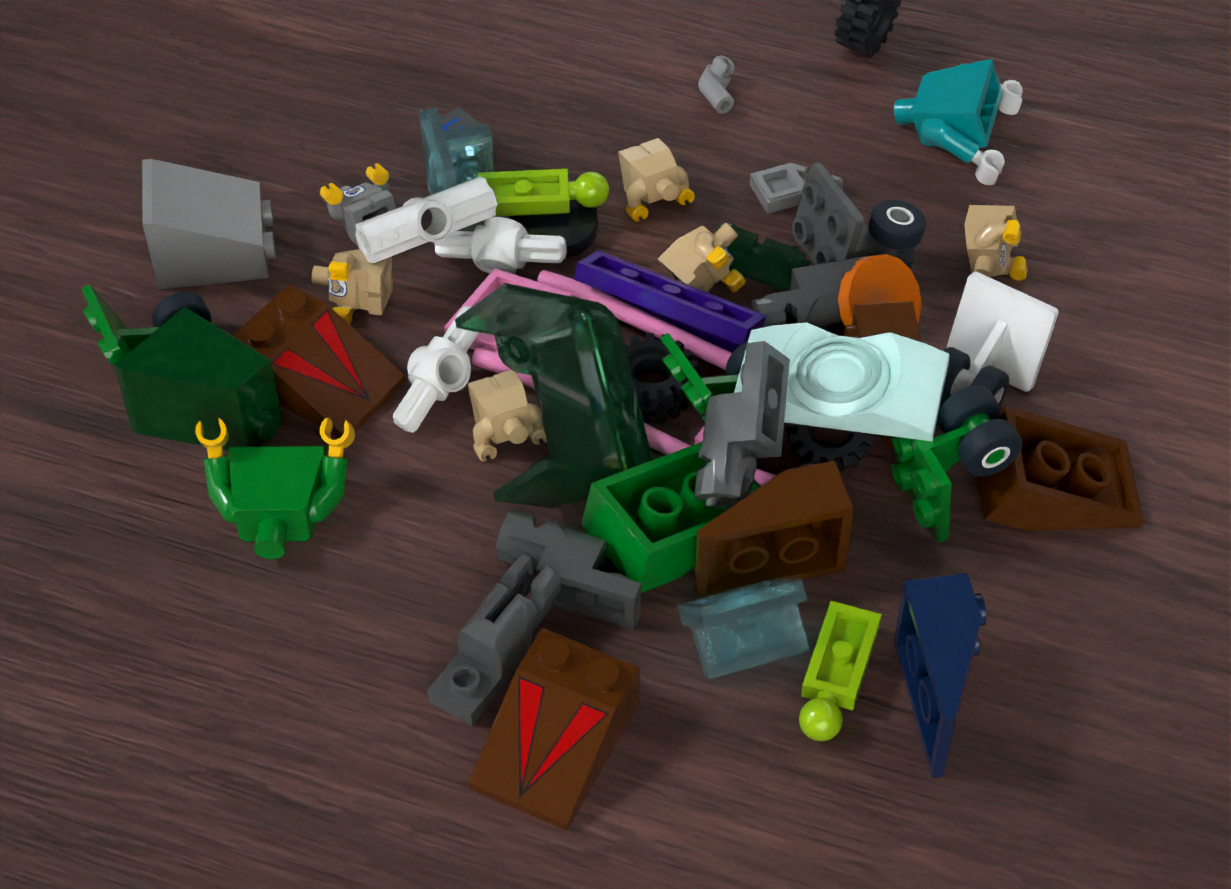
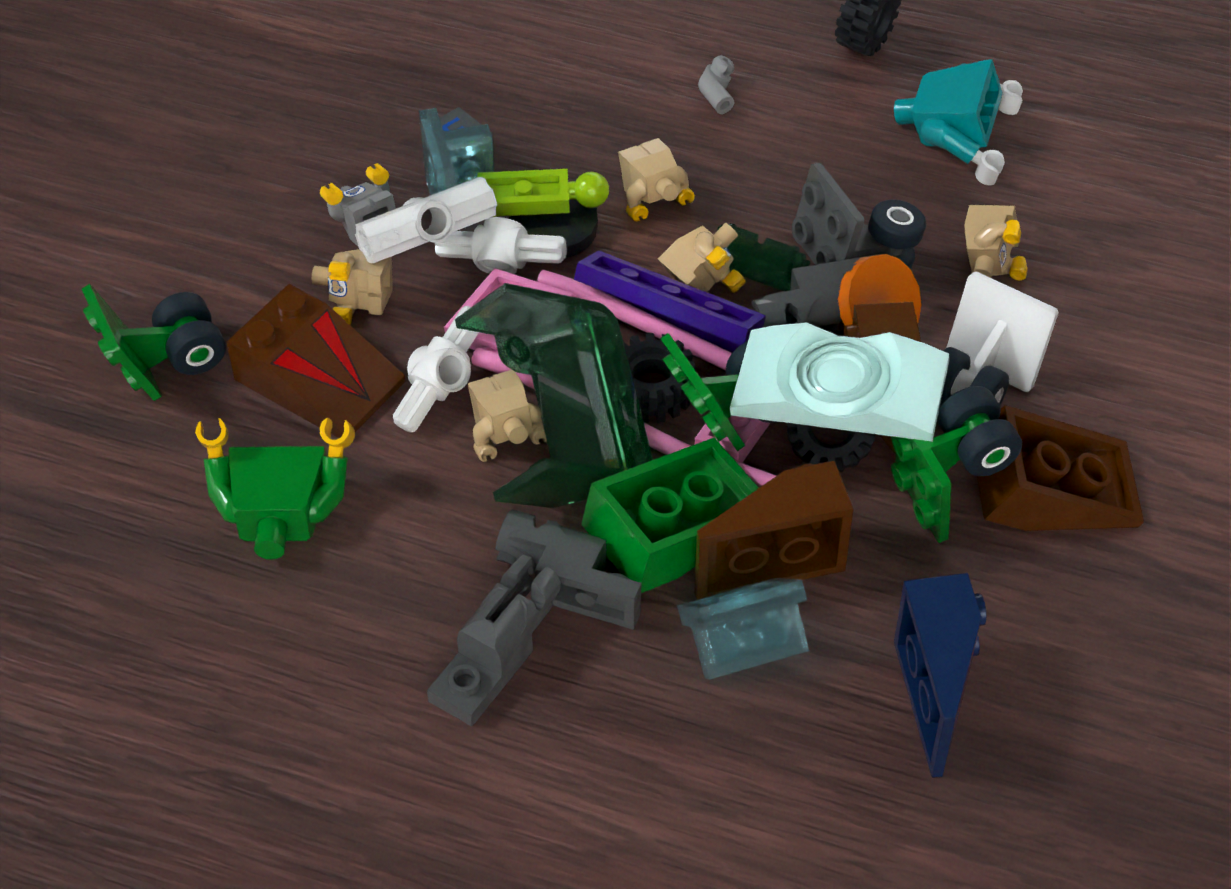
(199, 374): dark green slope -> none
(204, 226): light grey slope -> none
(556, 728): reddish brown slope -> none
(743, 428): dark grey plate -> none
(781, 186): light grey tile -> none
(837, 668): lime plate -> none

